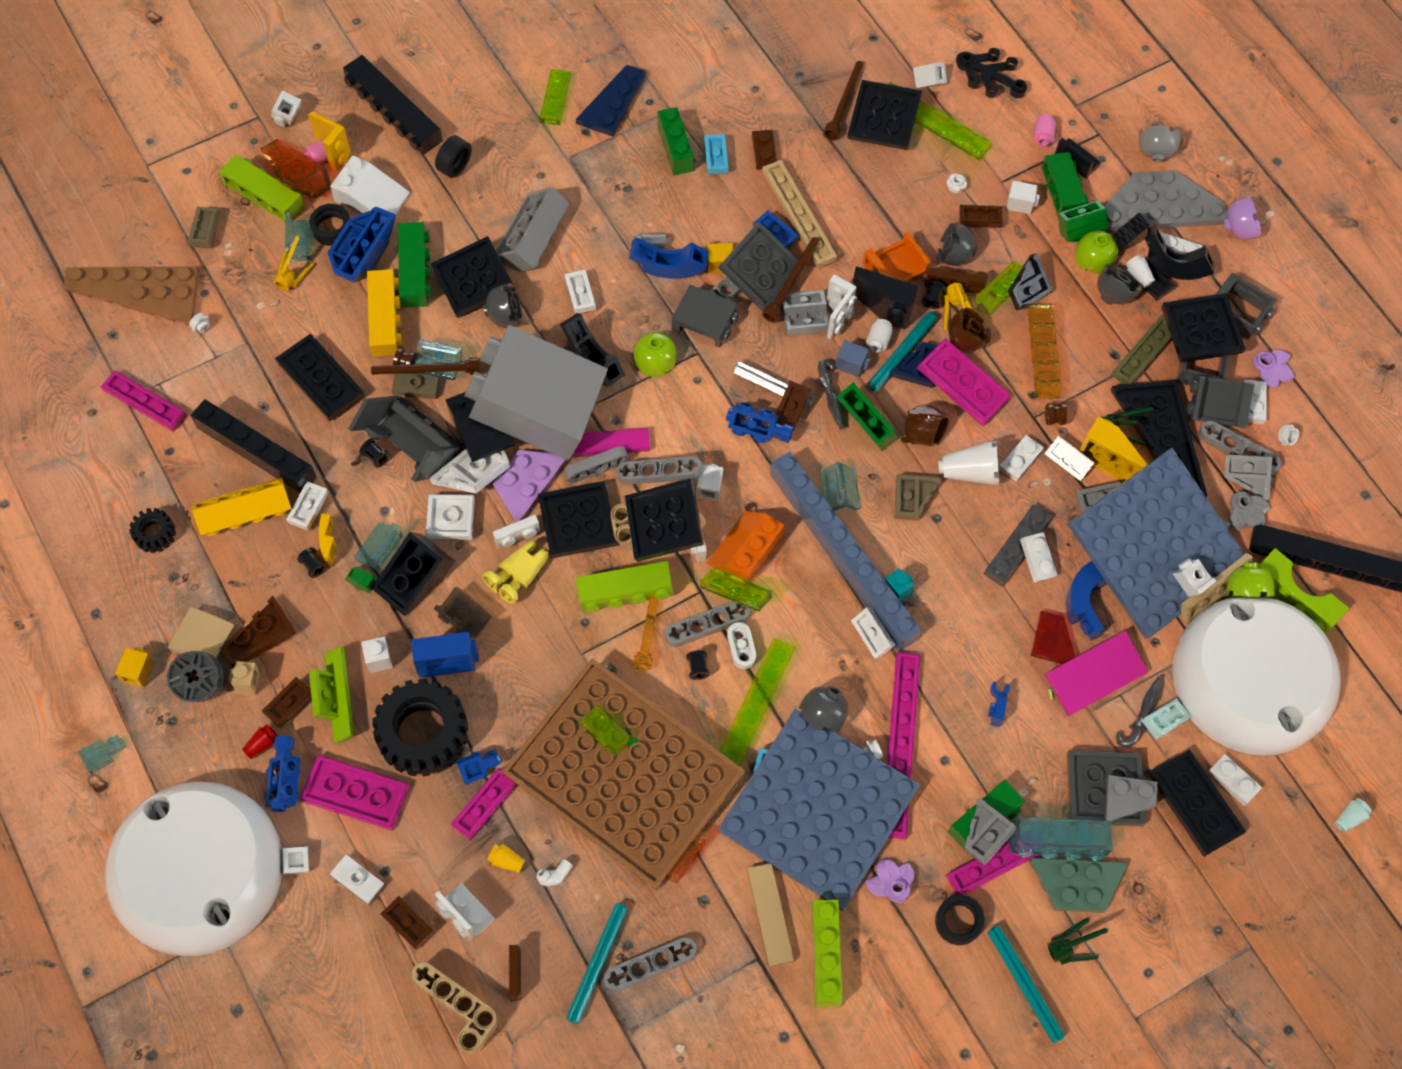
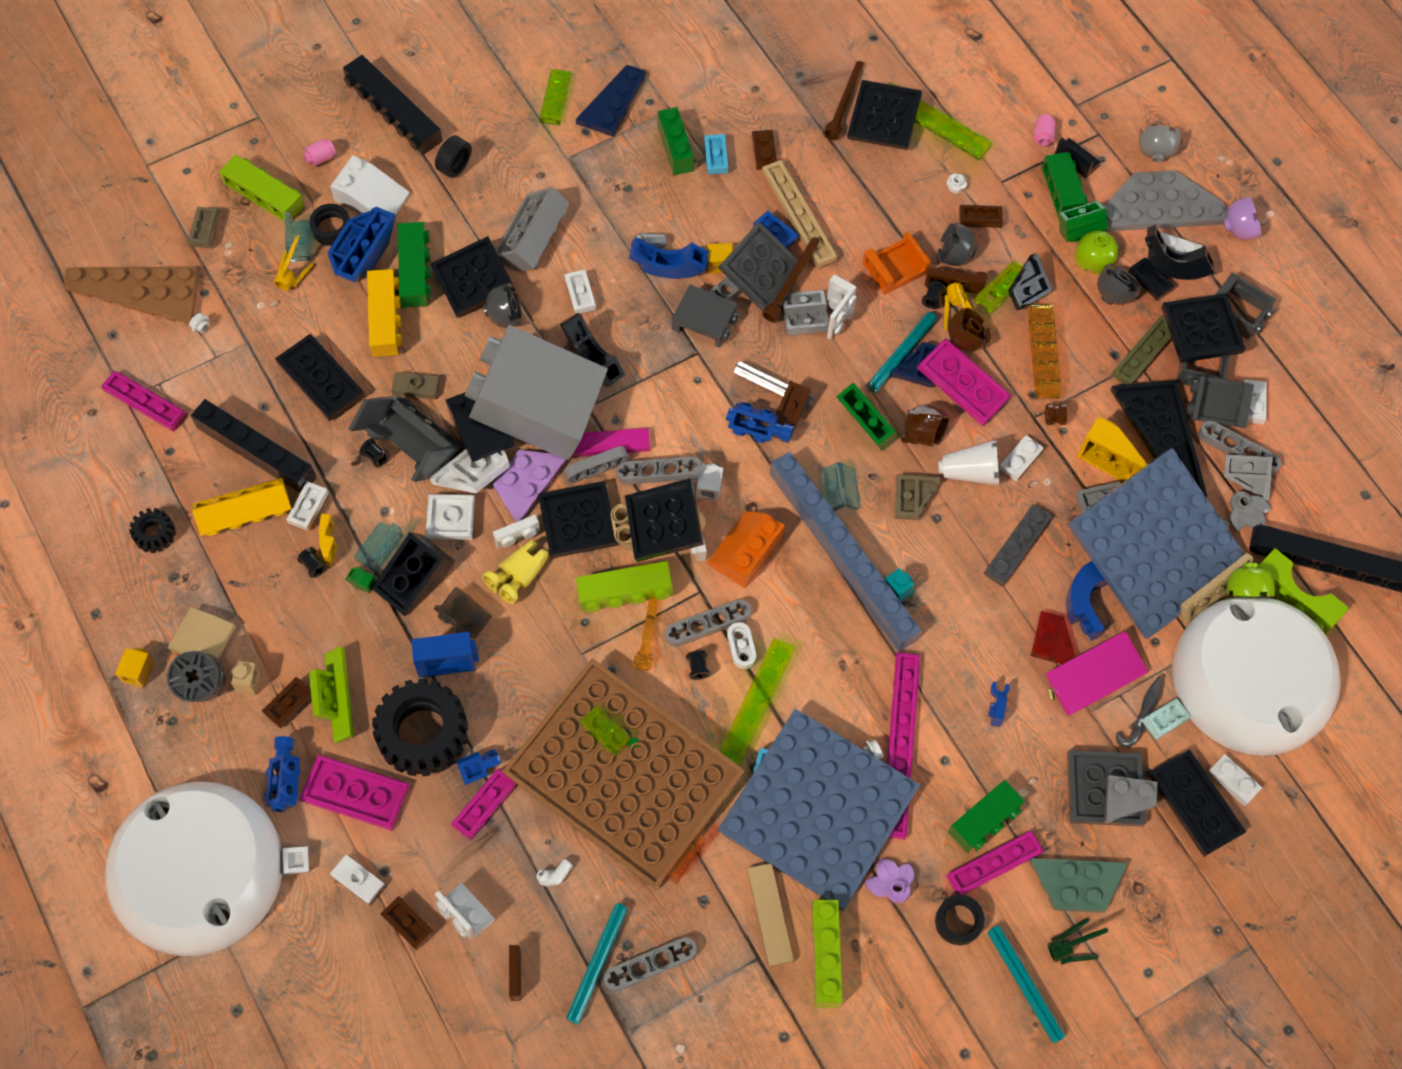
(99, 753): clear light blue plate -> none
(260, 741): red cone -> none
(261, 634): reddish brown wing -> none
(287, 103): white brick -> none
(296, 169): clear orange wedge -> none
(334, 137): yellow bracket -> none
(377, 654): white brick -> none
(402, 357): reddish brown wheel -> none
(434, 352): clear light blue panel -> none
(452, 1003): tan beam -> none
(468, 366): reddish brown piece -> none
(505, 858): yellow cone -> none
(655, 354): lime cylinder -> none
(736, 589): clear neon green plate -> none
(825, 708): dark grey cylinder -> none
(826, 381): flat silver piece -> none
(852, 358): sand blue brick -> none
(873, 632): white plate -> none
(879, 335): white brick -> none
(885, 296): black slope -> none
(930, 75): white panel -> none
(969, 62): black plant -> none
(987, 832): light grey wing -> none
(1022, 197): white brick -> none
(1038, 557): white plate -> none
(1061, 838): clear light blue brick -> none
(1069, 458): white plate -> none
(1114, 419): dark green plant -> none
(1130, 230): black tyre -> none
(1140, 270): white cone -> none
(1193, 577): white brick -> none
(1275, 368): lavender plate -> none
(1288, 435): white plate -> none
(1353, 815): light aqua cone -> none

